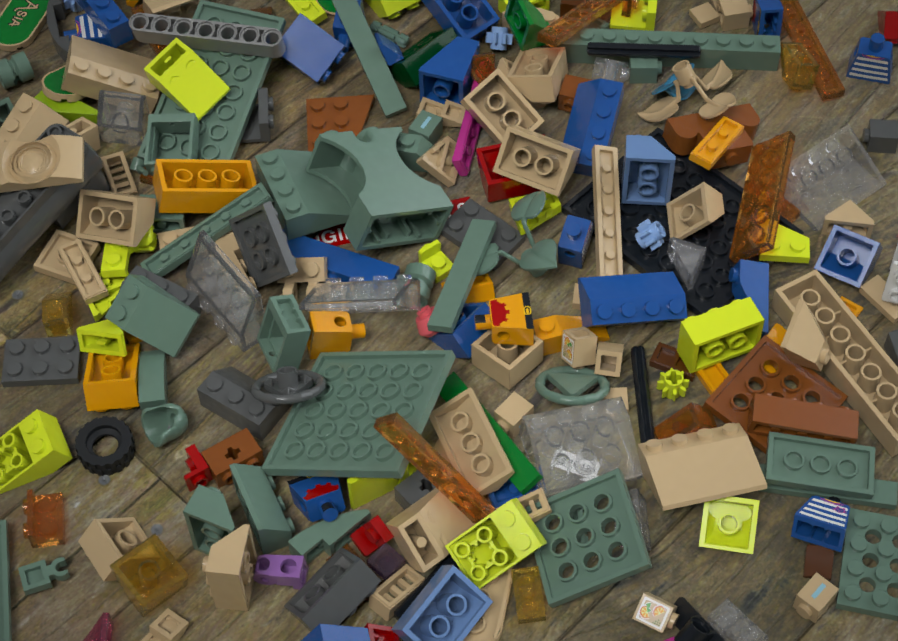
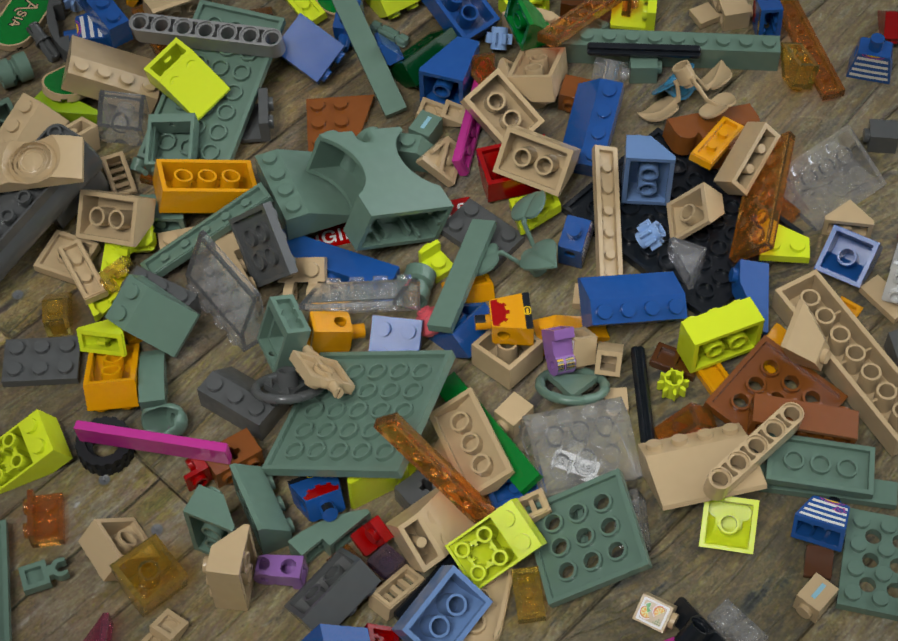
(43, 41): none -> dark grey axle
(116, 269): none -> clear yellow bracket
(153, 442): none -> dark pink tile
(321, 372): none -> tan plate
(395, 334): none -> plate
(558, 349): none -> medium lavender leg
(745, 458): none -> tan beam
(747, 158): none -> tan brick

